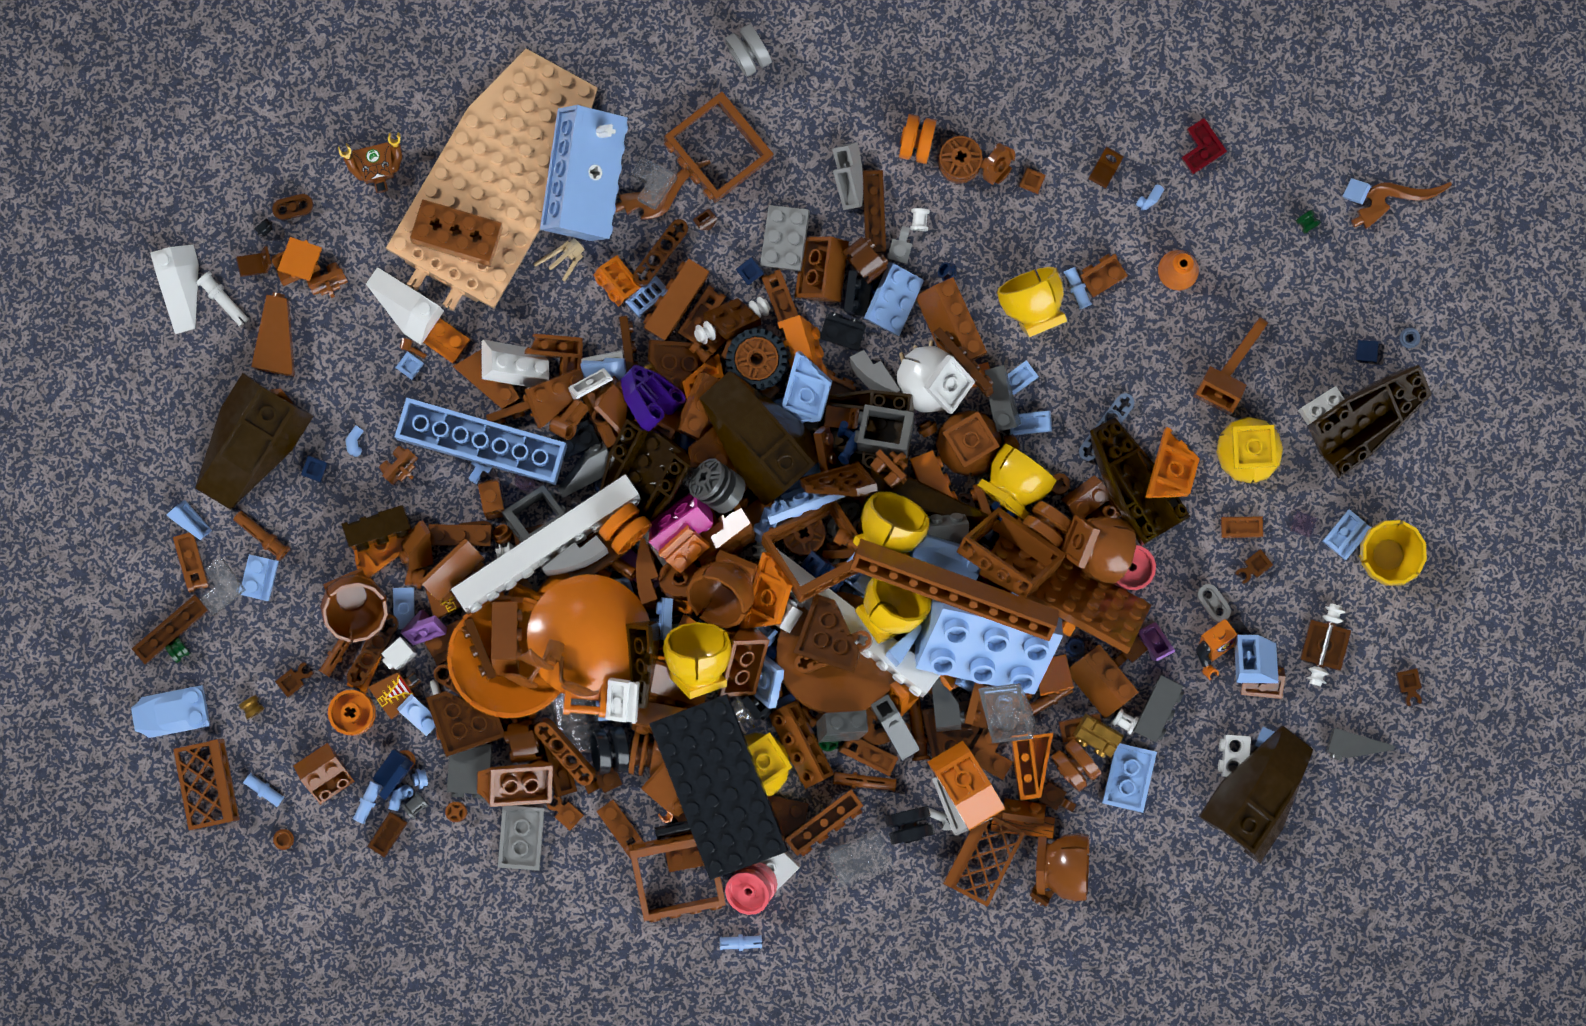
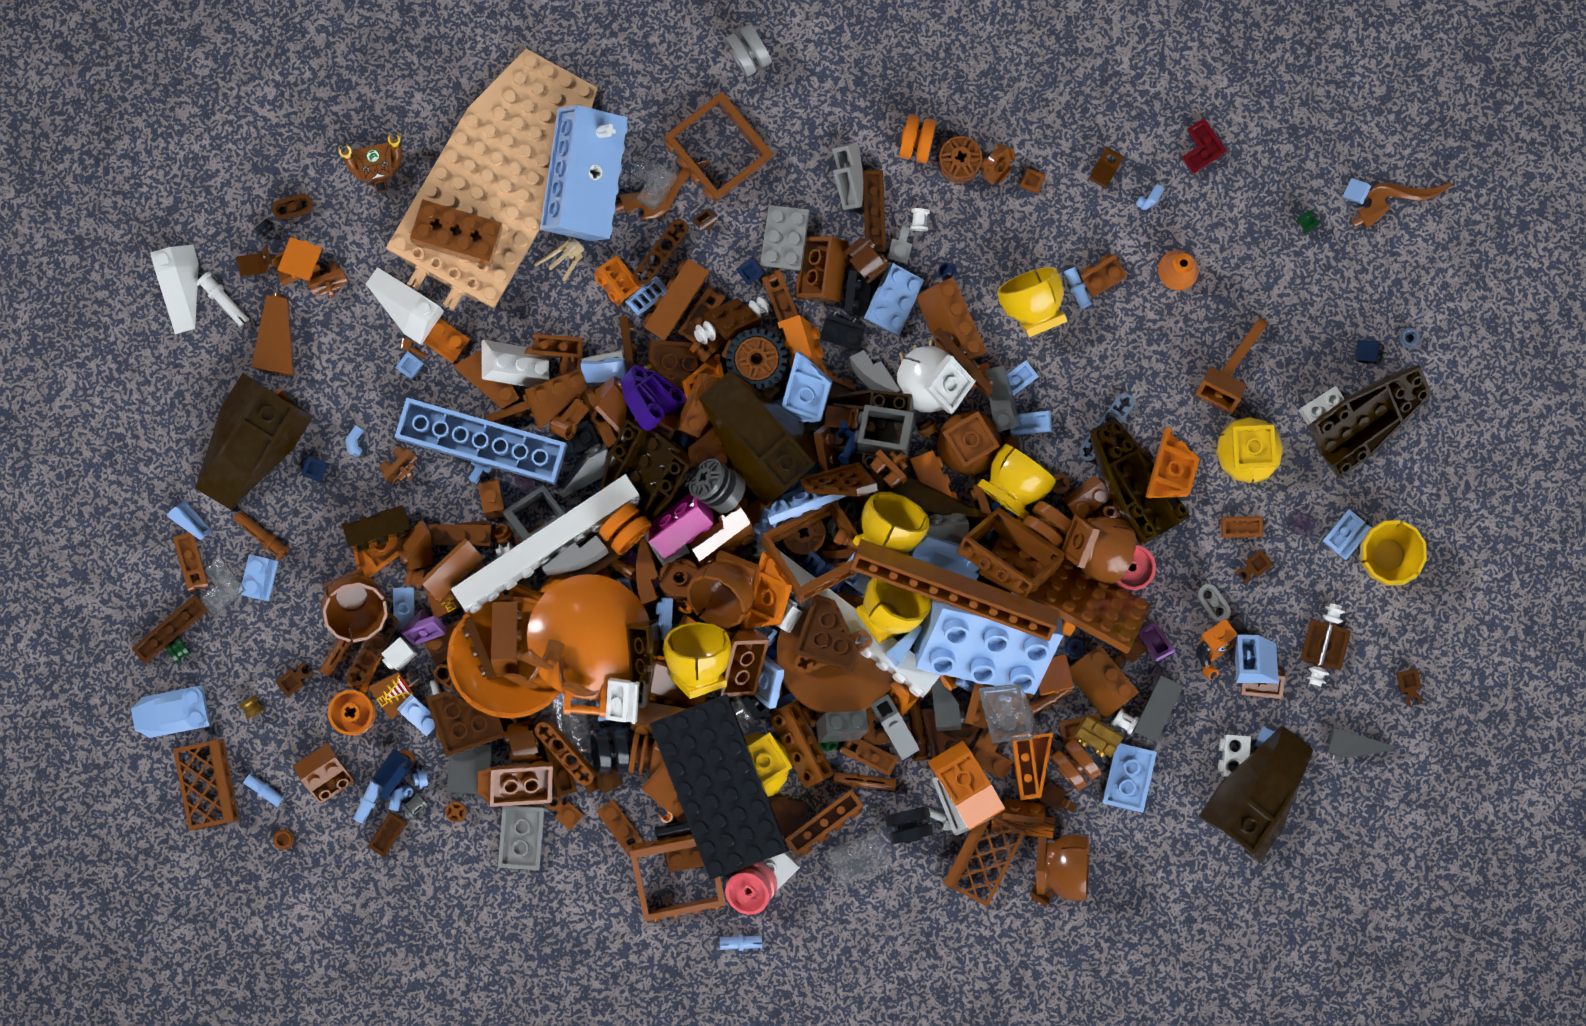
(589, 383): white slope -> none
(684, 549): orange plate -> none

